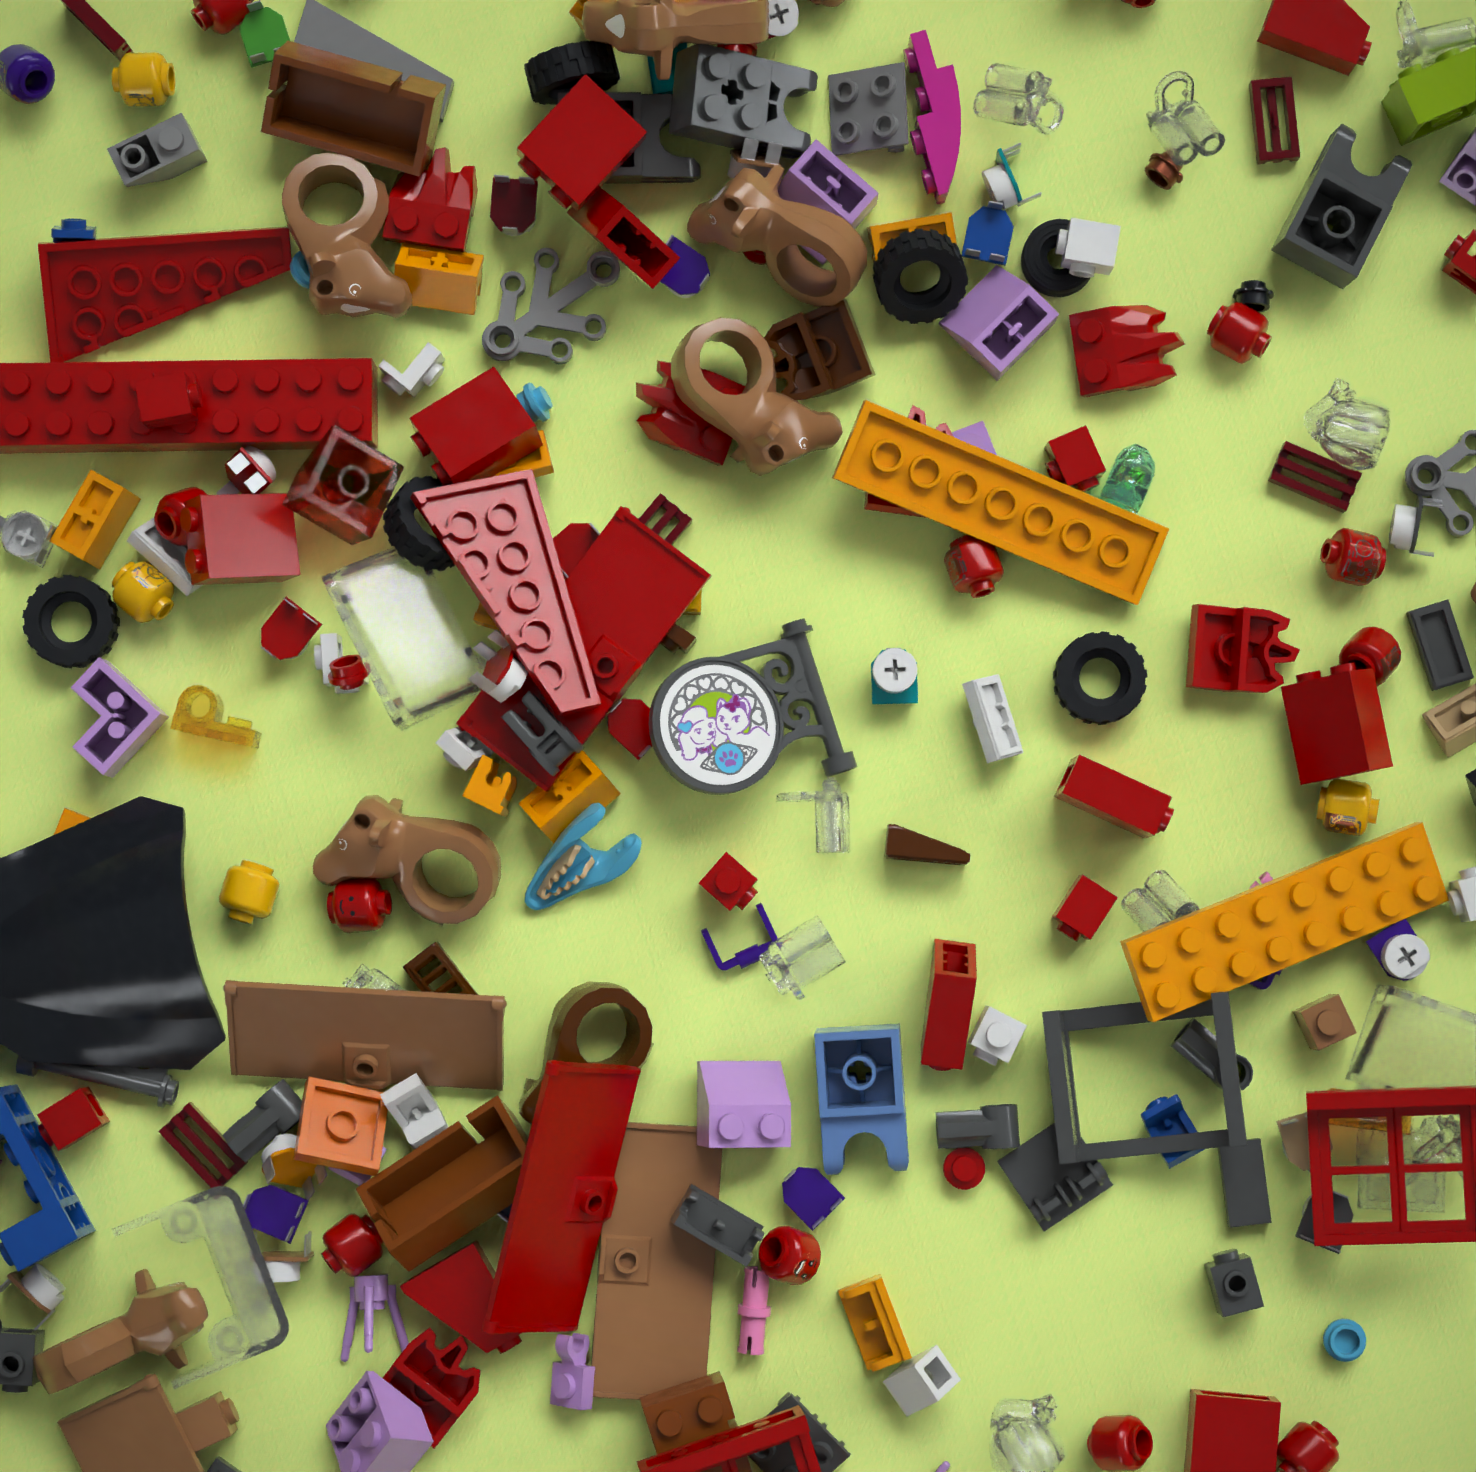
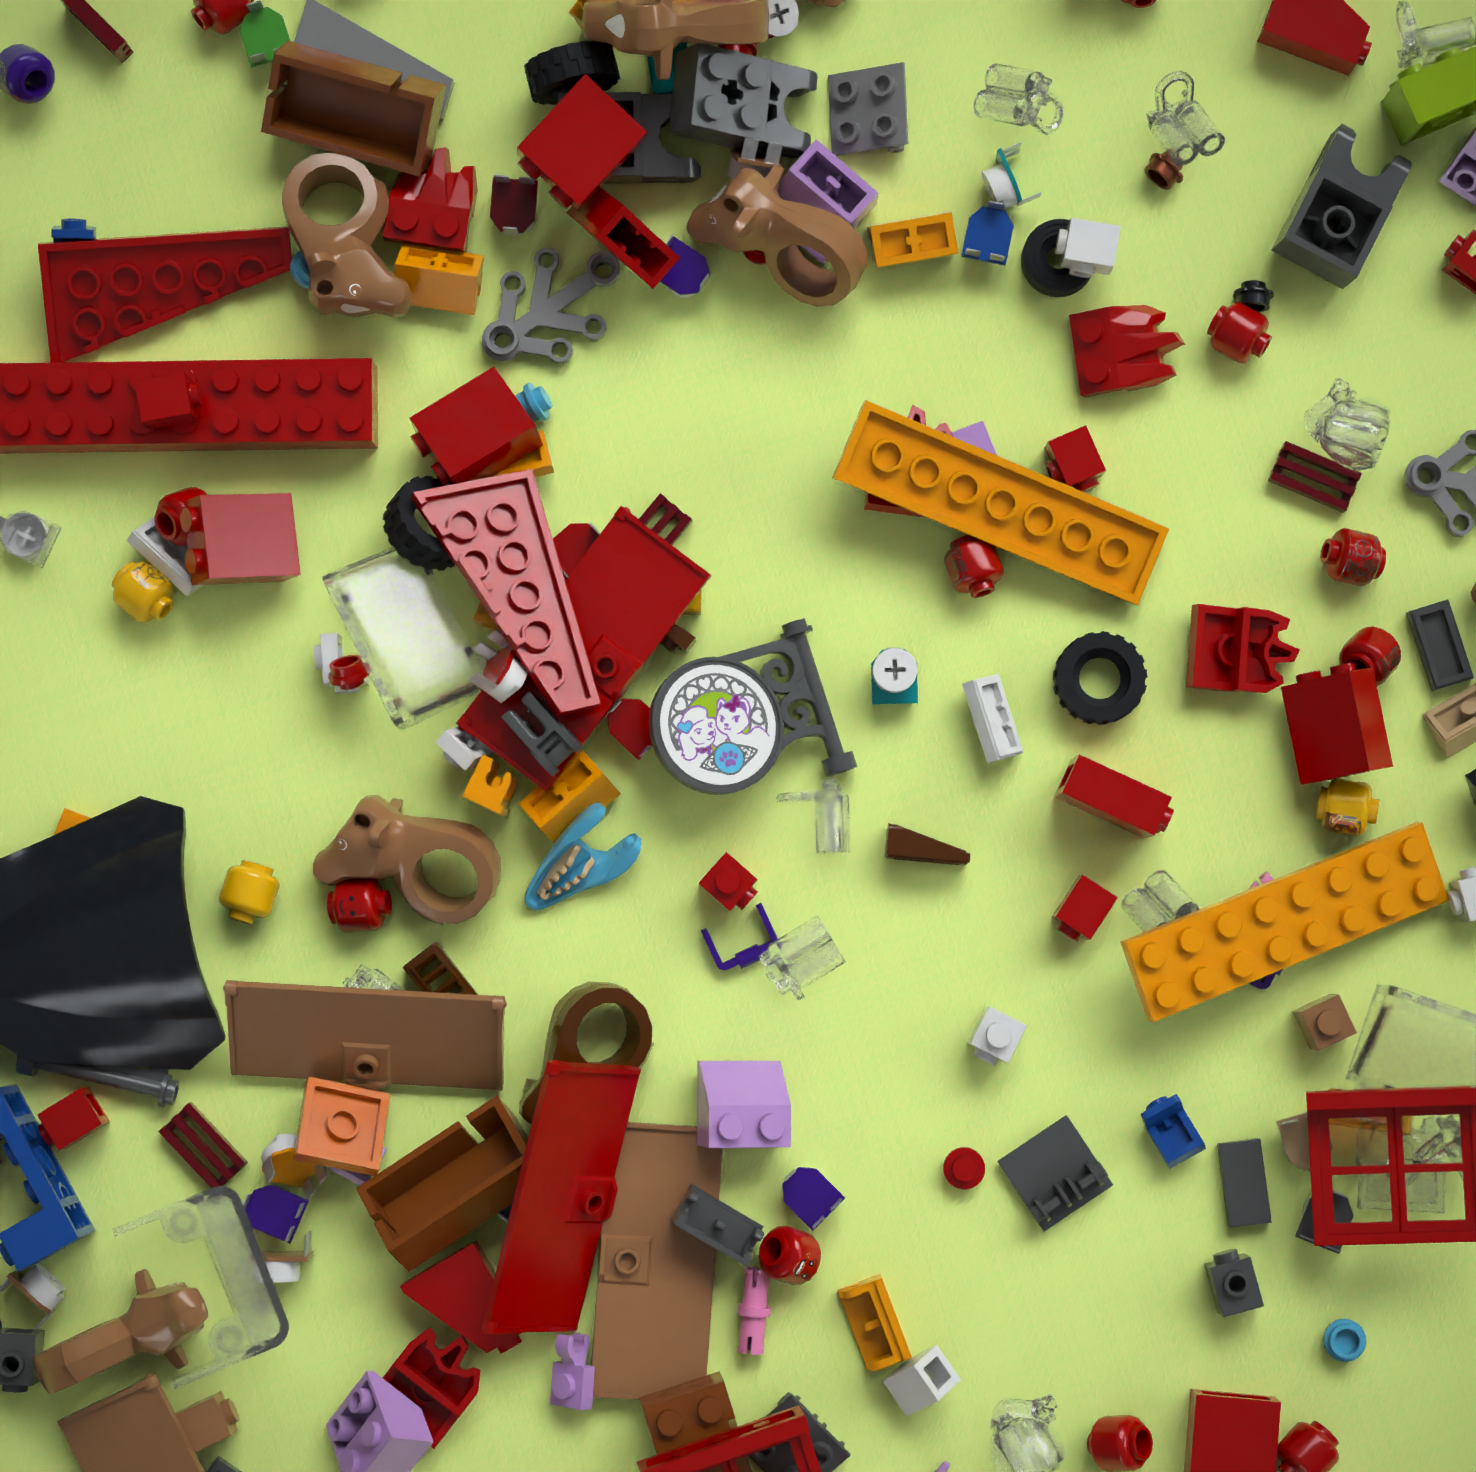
(39, 615): black tyre -> none
(95, 519): light orange hinge -> none
(125, 719): lavender brick -> none
(144, 79): yellow head -> none
(158, 153): light grey slope -> none
(209, 726): clear yellow plate -> none
(248, 472): piece -> none
(274, 1115): dark grey piece -> none
(288, 631): red piece -> none
(344, 486): clear red slope -> none
(352, 1245): red head -> none
(369, 1294): lavender plant -> none
(414, 1110): white bracket -> none
(423, 370): white bracket -> none
(676, 424): red plate -> none
(764, 423): medium nougat animal -> none
(819, 352): reddish brown plate -> none
(859, 1105): medium blue brick -> none
(912, 248): black tyre -> none
(939, 130): dark pink slope -> none
(948, 1004): red slope -> none
(986, 1127): dark grey piece -> none
(999, 321): lavender slope -> none
(1063, 1091): dark grey piece -> none
(1129, 478): clear light blue rock -> none
(1201, 1050): dark grey piece -> none
(1277, 155): dark red tile -> none
(1400, 951): white piece -> none
(1406, 524): white piece -> none

